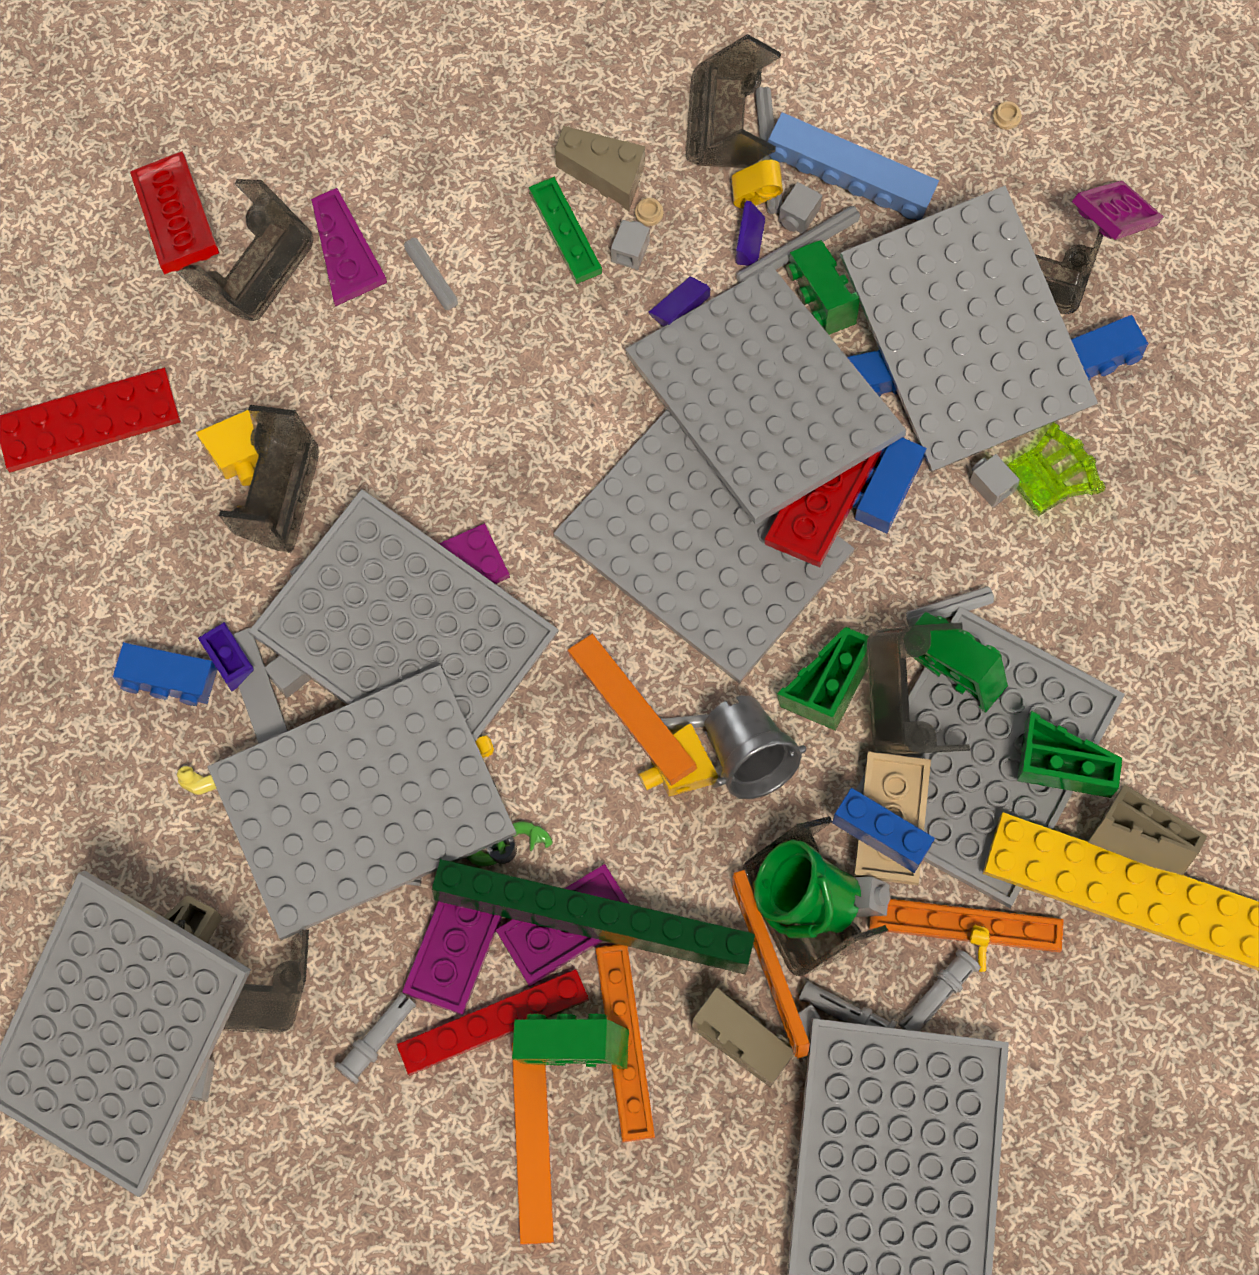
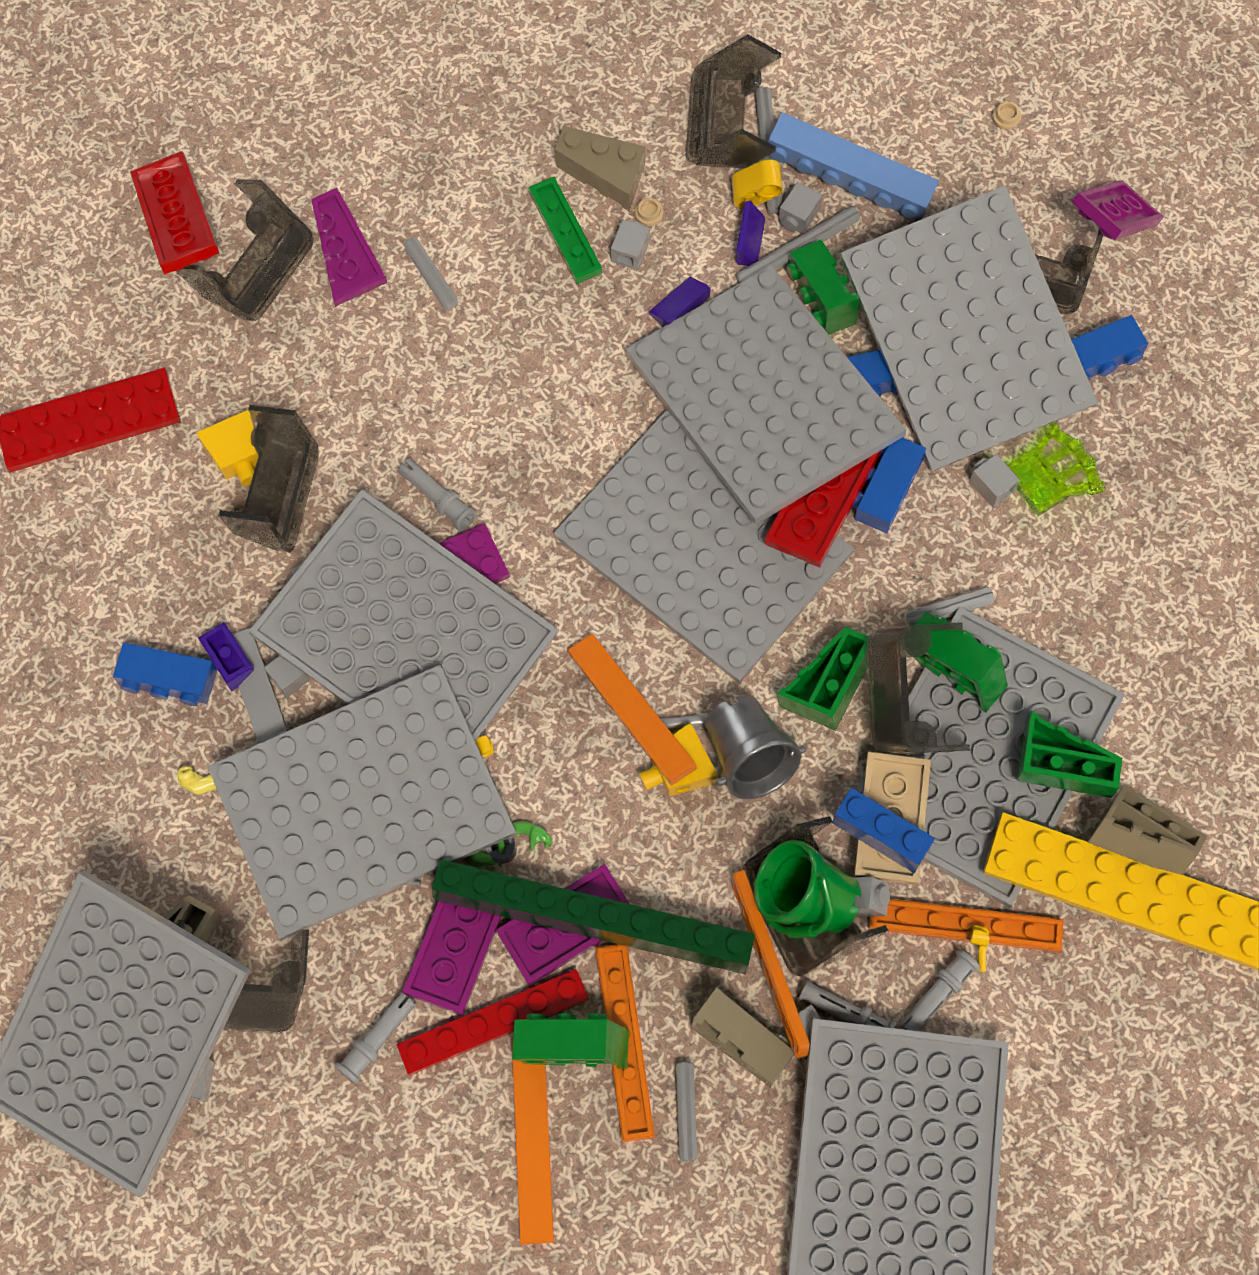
(446, 502): none -> light grey pin
(686, 1111): none -> light grey axle

